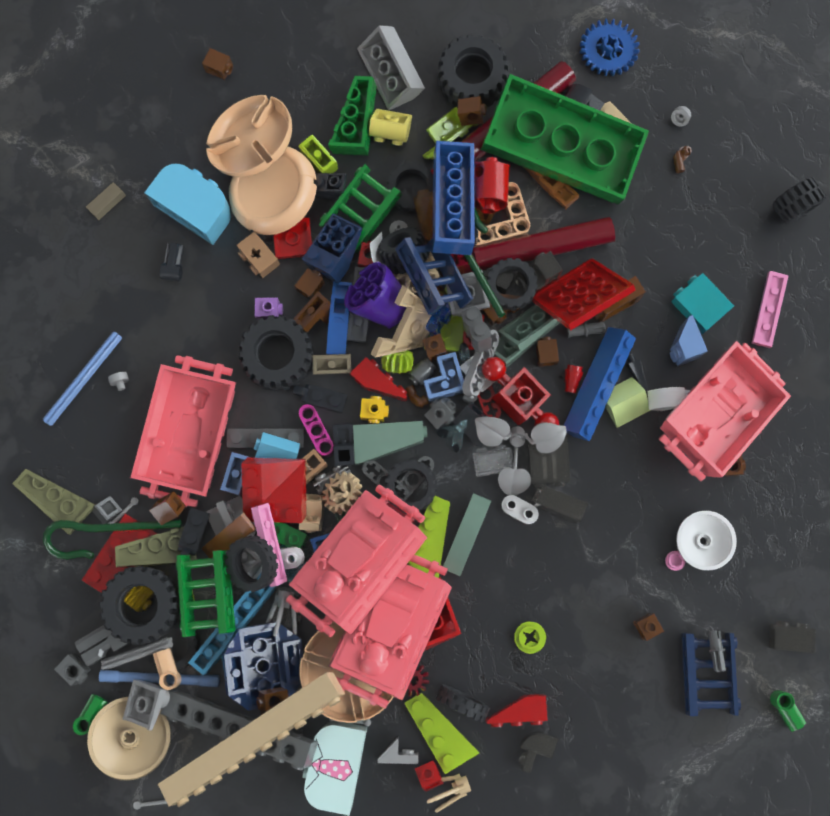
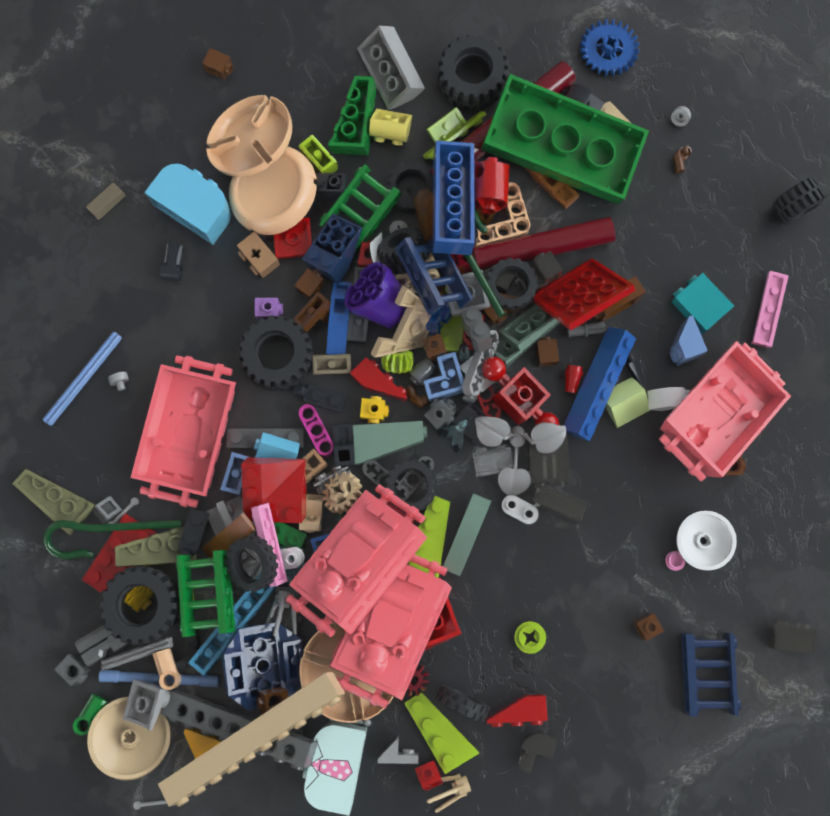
(167, 508): reddish brown brick -> none
(200, 742): none -> light orange slope
(471, 111): reddish brown brick -> none
(716, 650): dark grey axle -> none
(788, 711): green piece -> none

